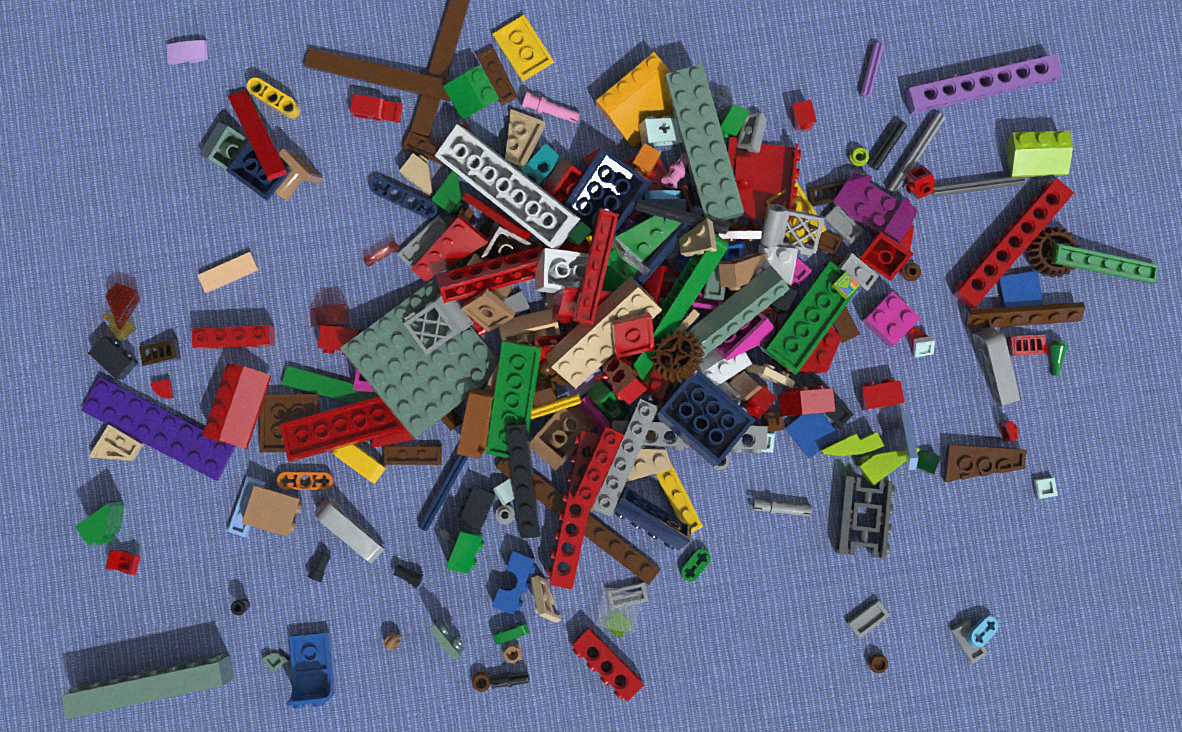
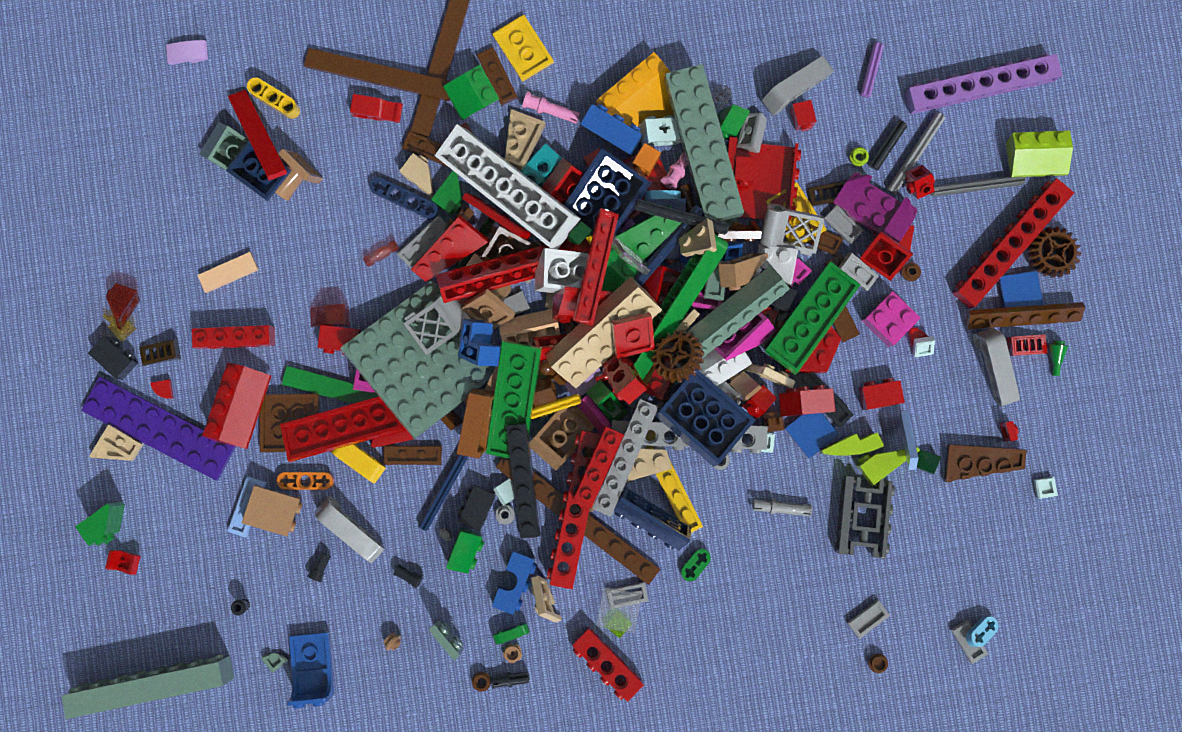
(476, 344): none -> blue brick
(612, 128): none -> blue slope
(797, 85): none -> light grey beam
(846, 285): tile -> none
(1104, 263): tile -> none

